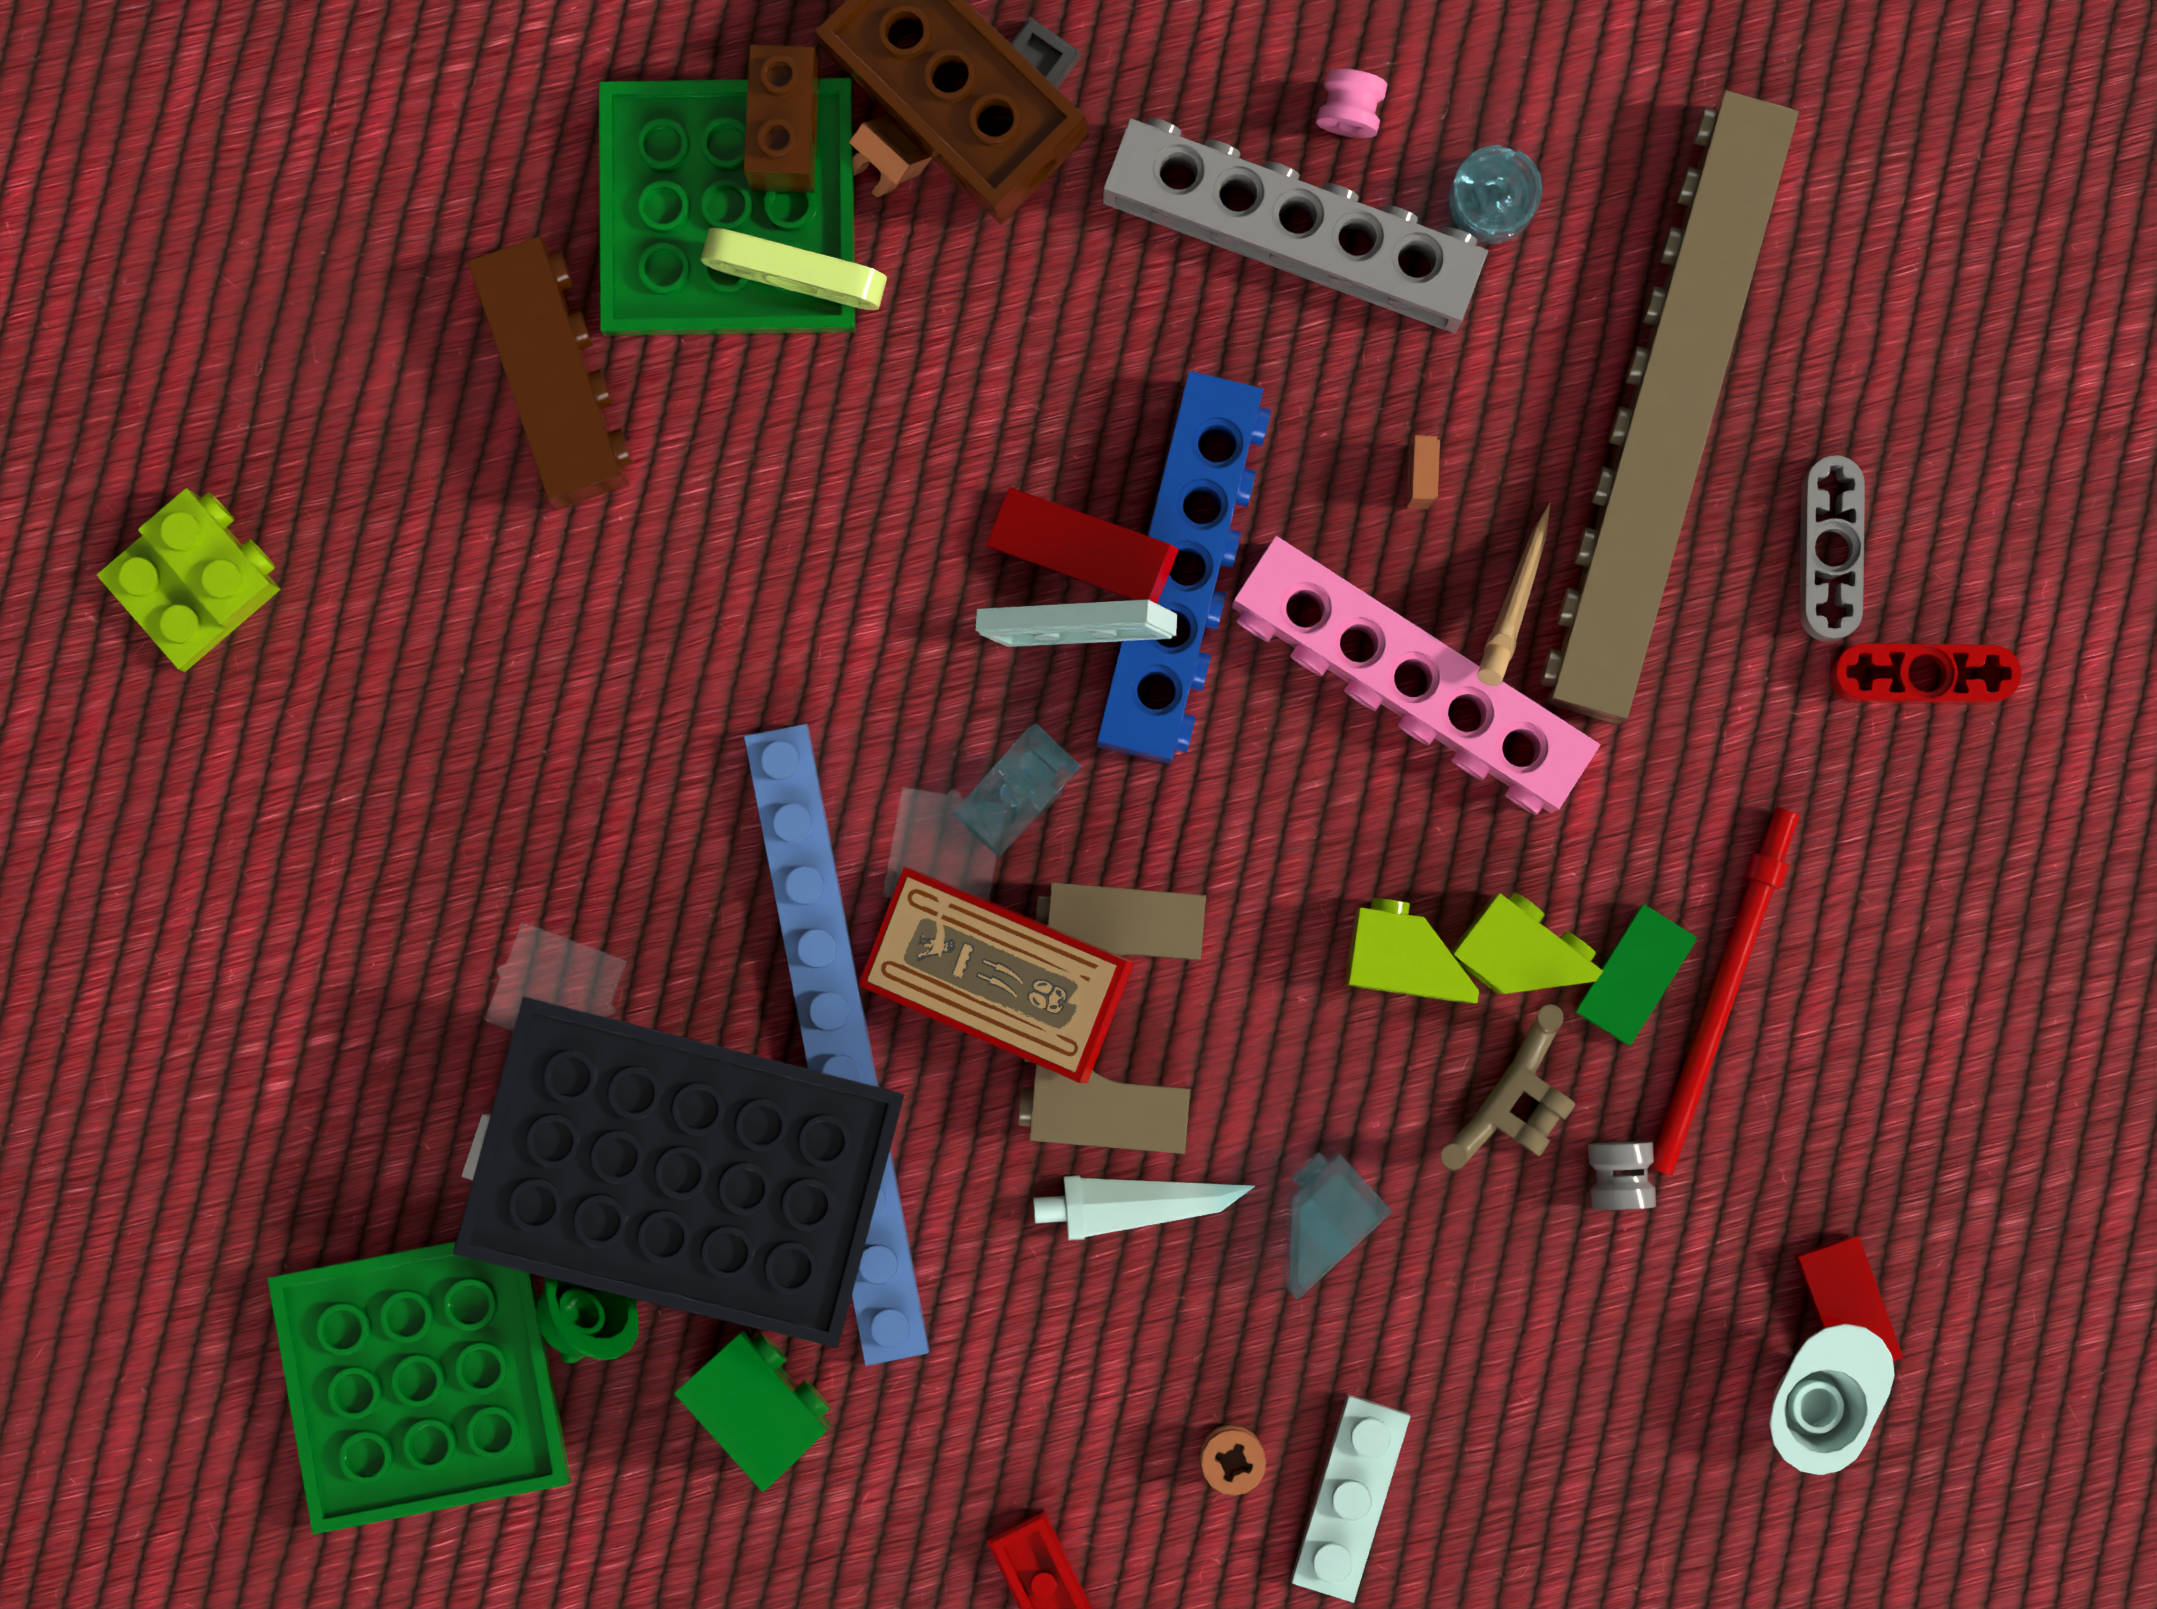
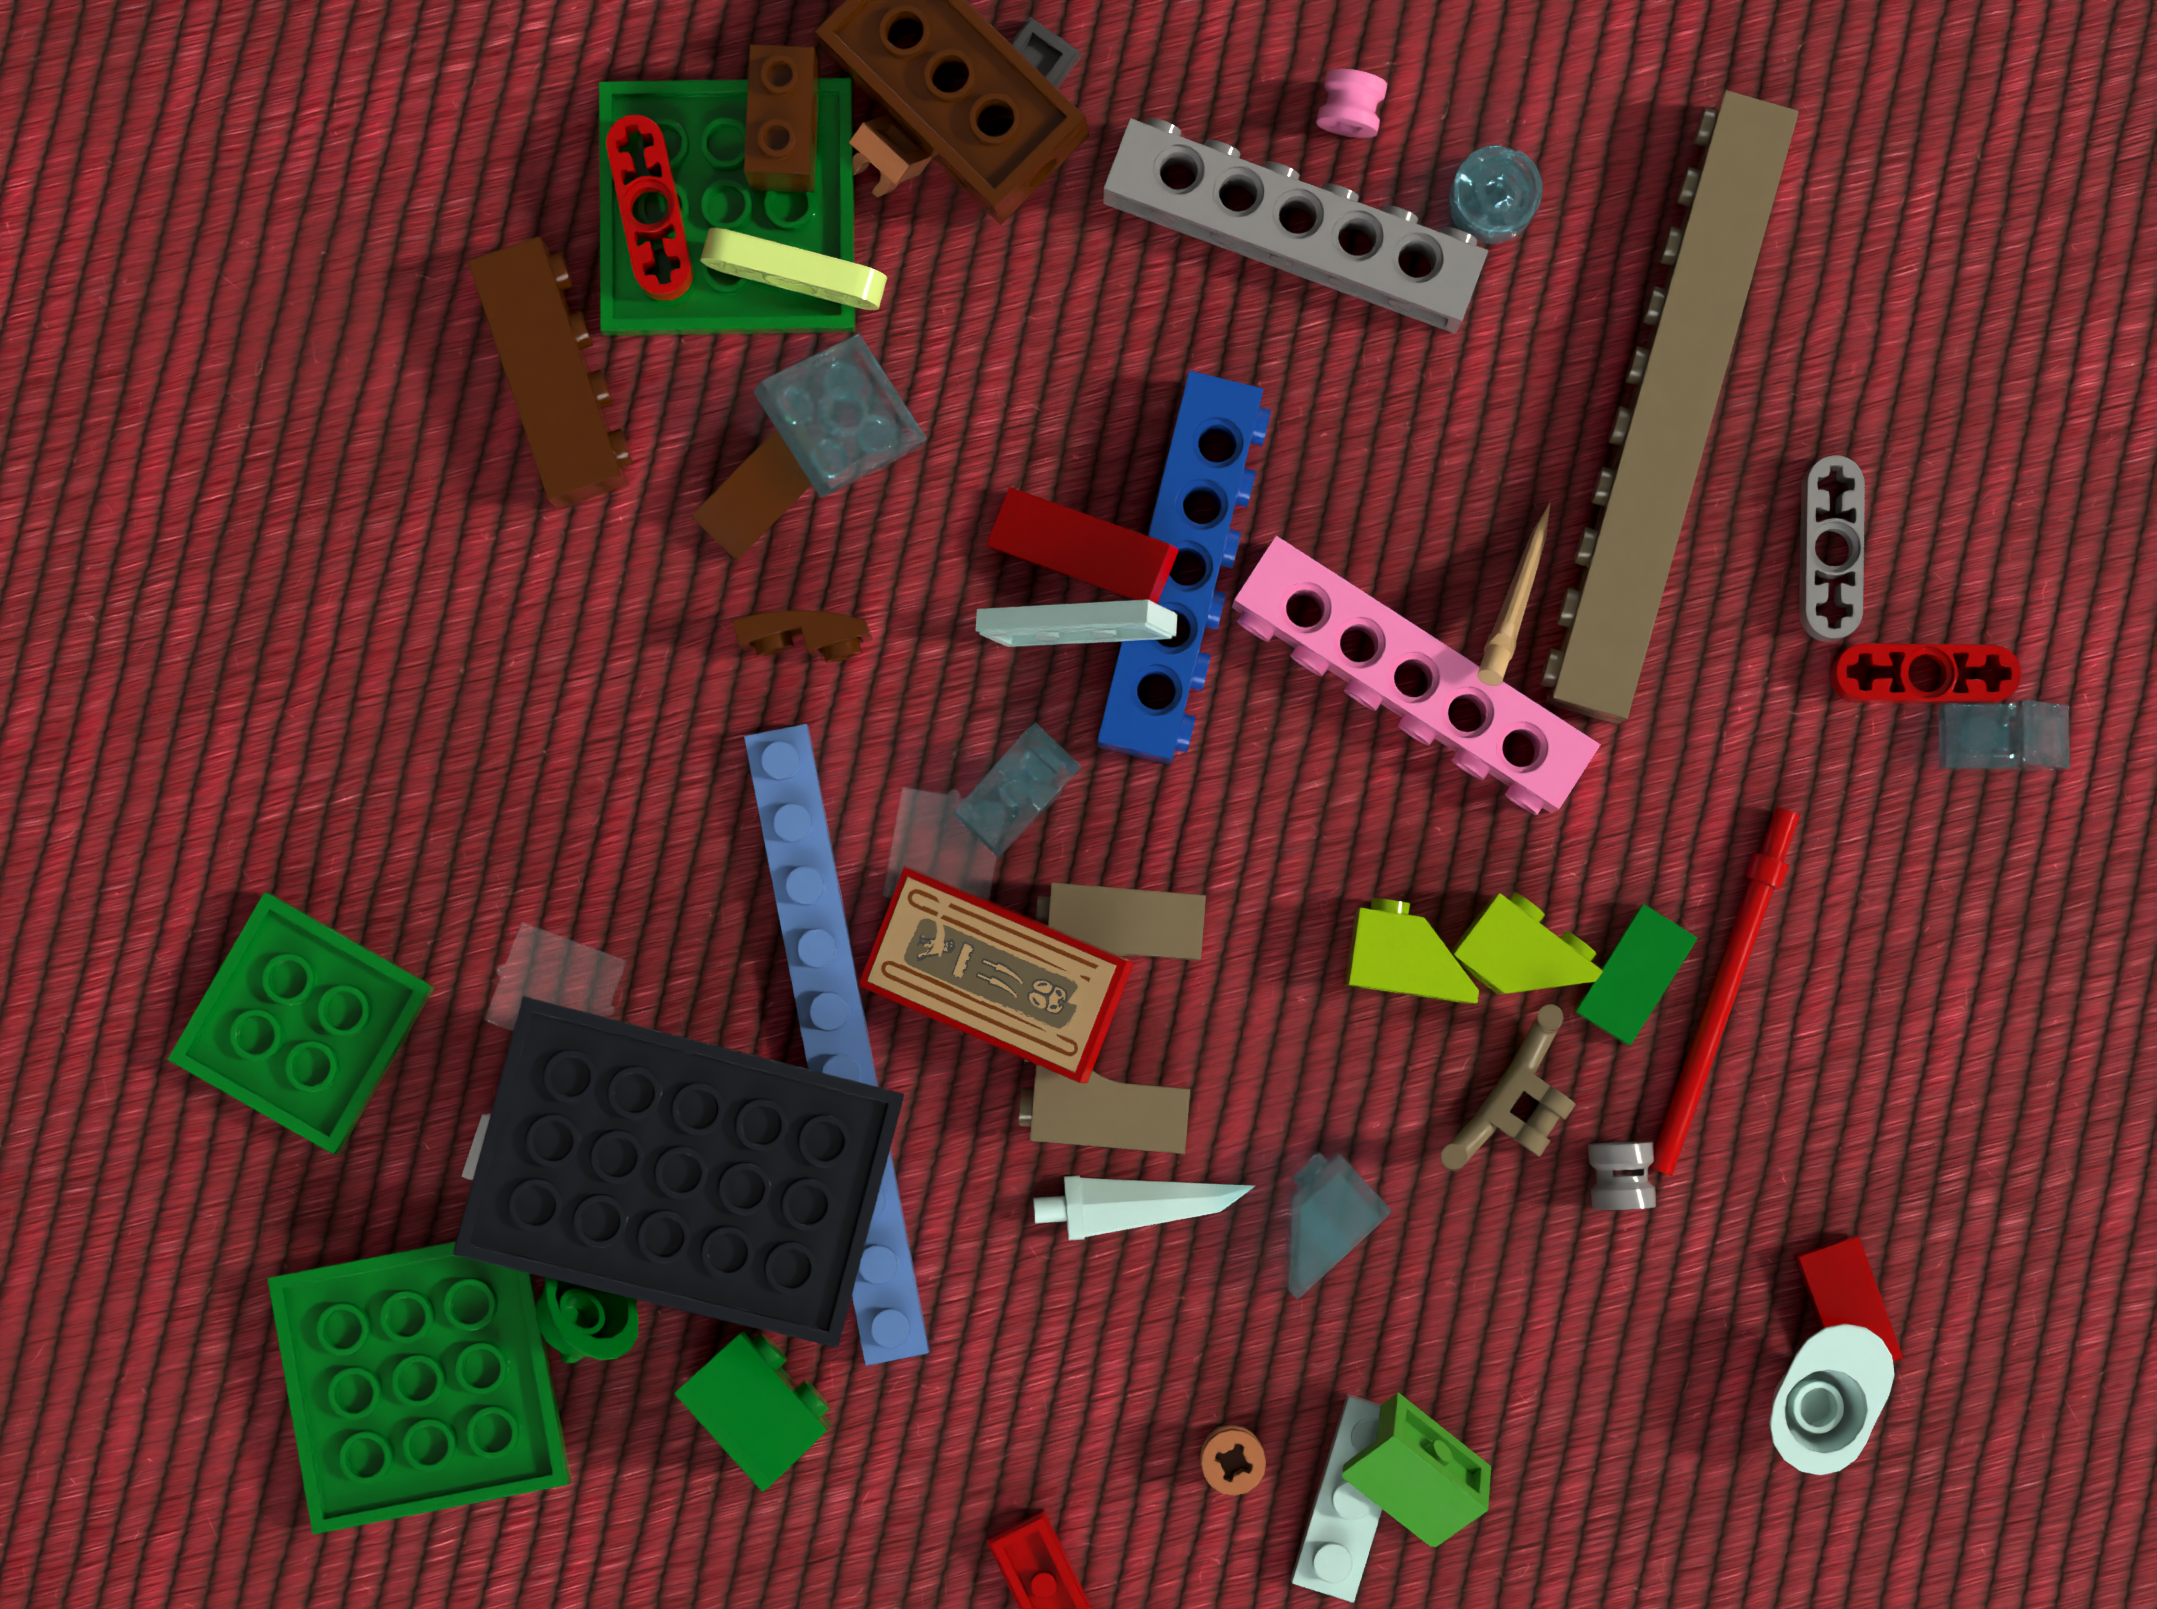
(190, 578): lime plate -> none
(301, 1023): none -> green plate
(623, 167): none -> red beam
(753, 497): none -> reddish brown slope
(824, 633): none -> reddish brown slope
(839, 415): none -> clear light blue plate
(1420, 1473): none -> bright green panel
(1423, 472): nougat tile -> none
(2004, 736): none -> clear light blue slope

